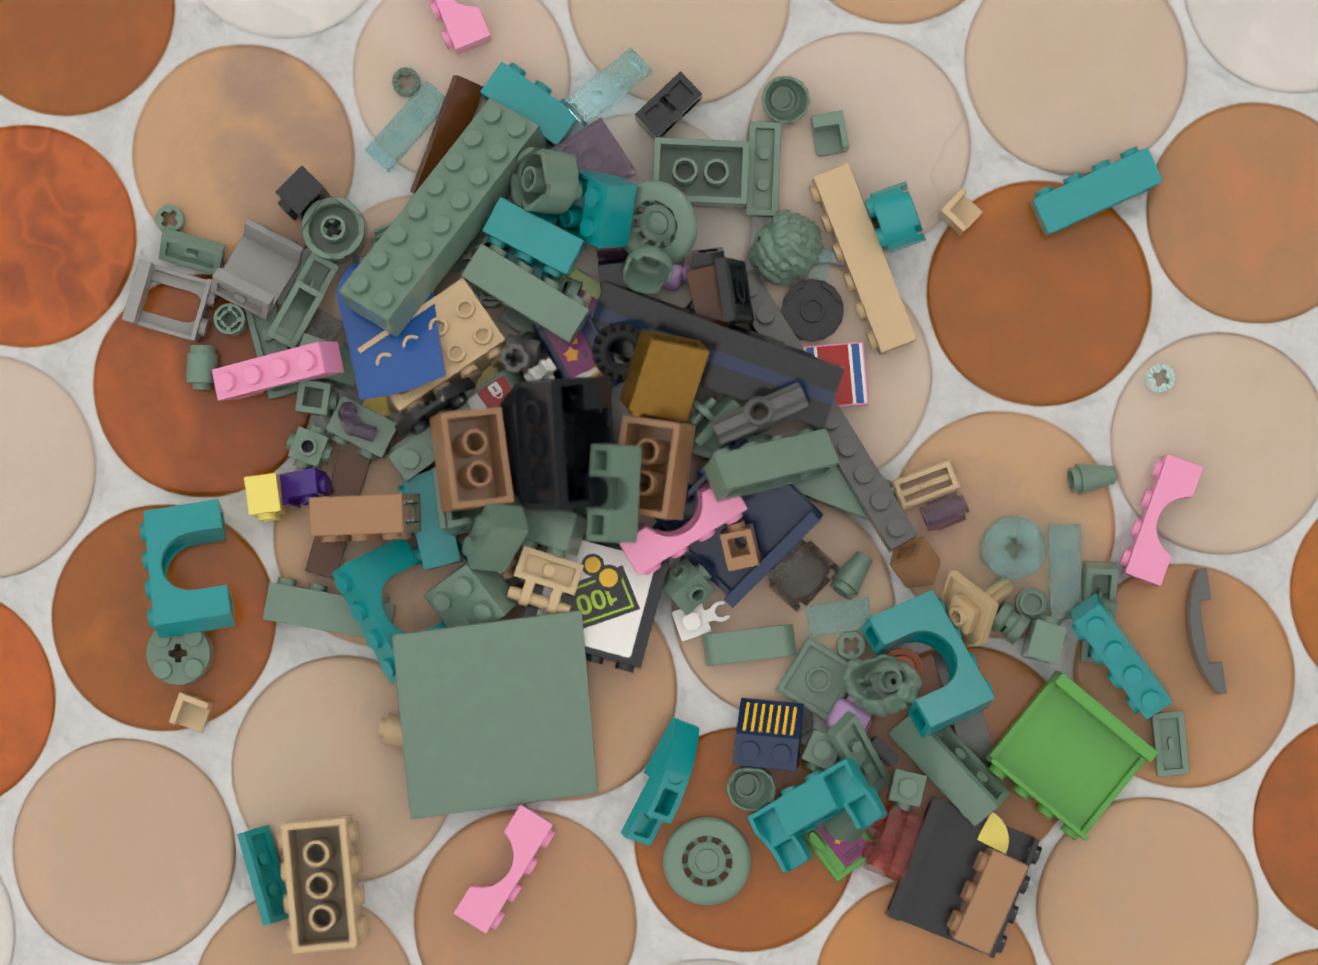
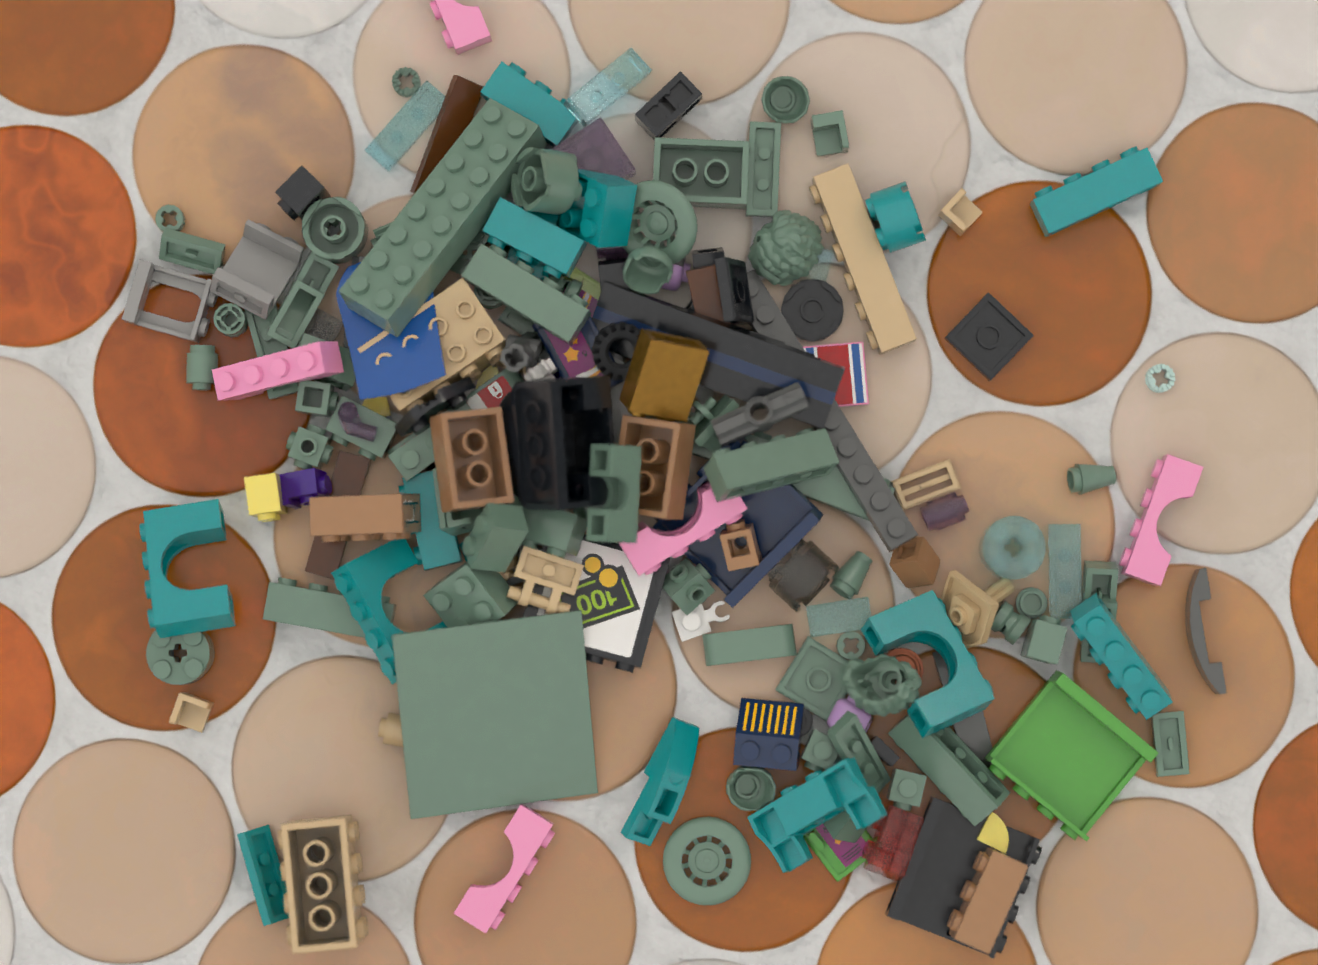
(989, 336): none -> black plate

